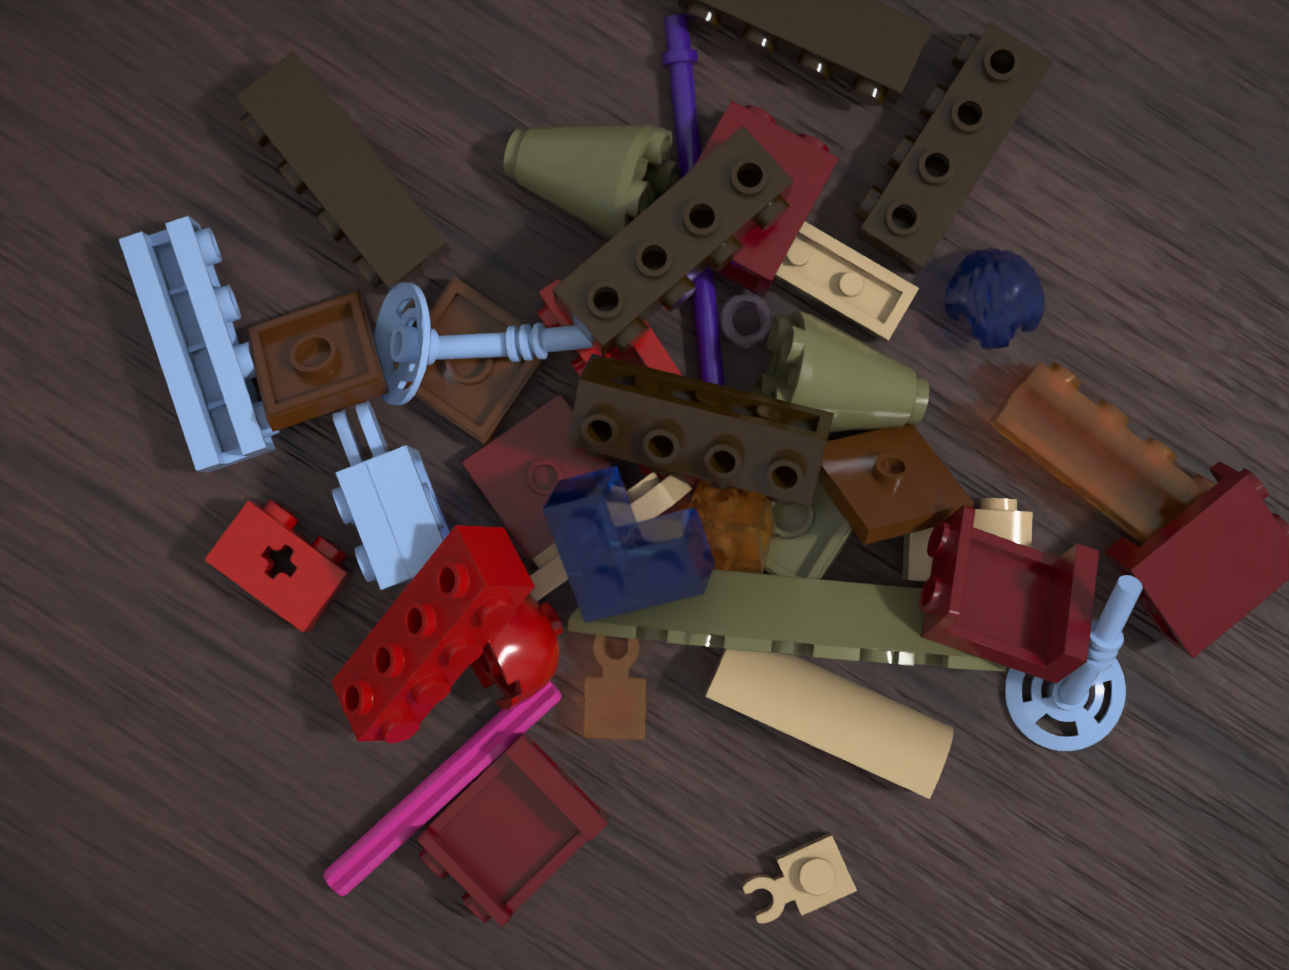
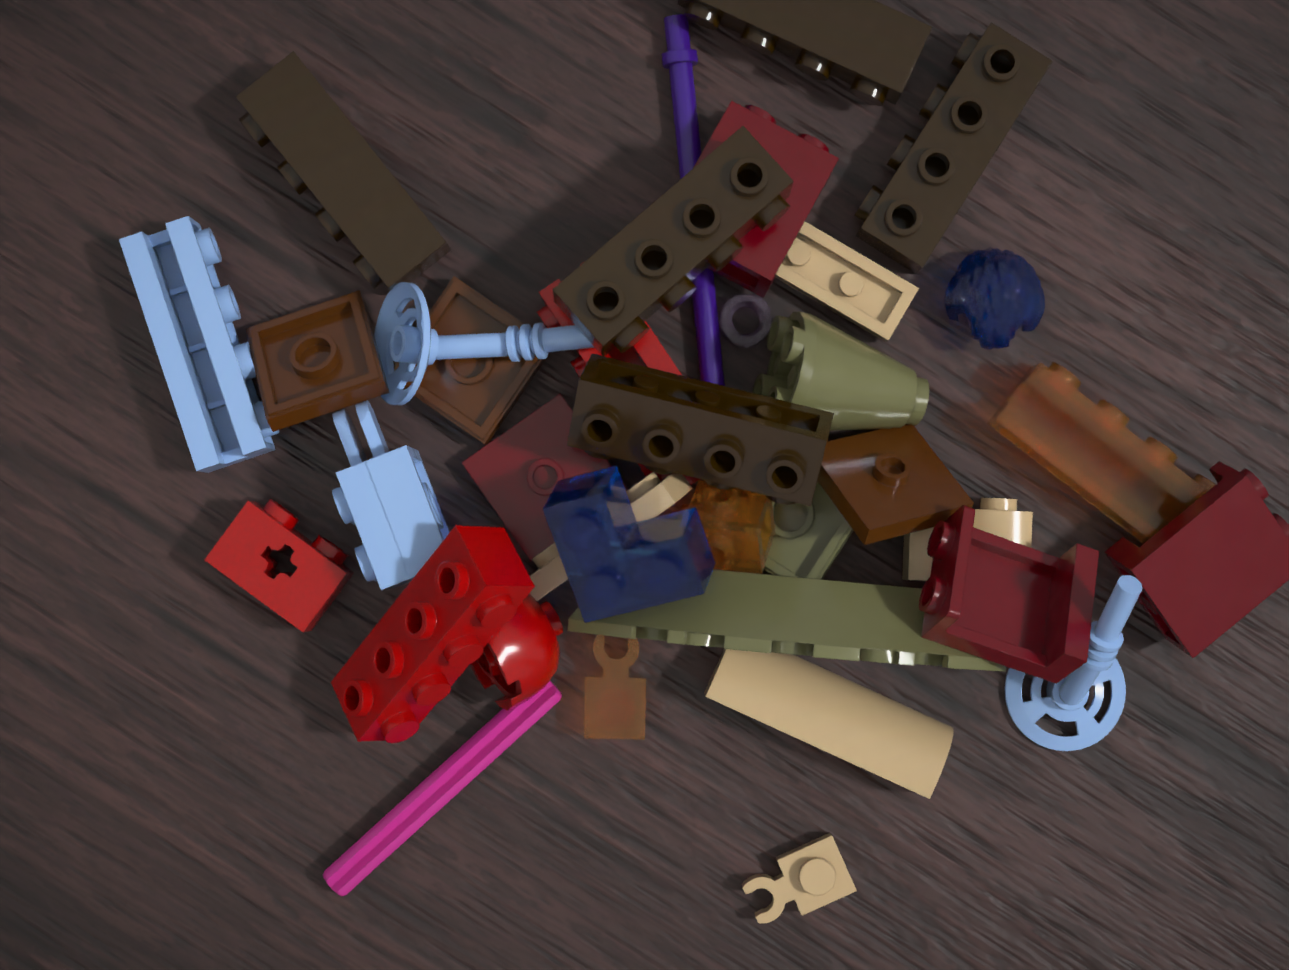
(510, 830): dark red panel -> none
(594, 171): olive cone -> none

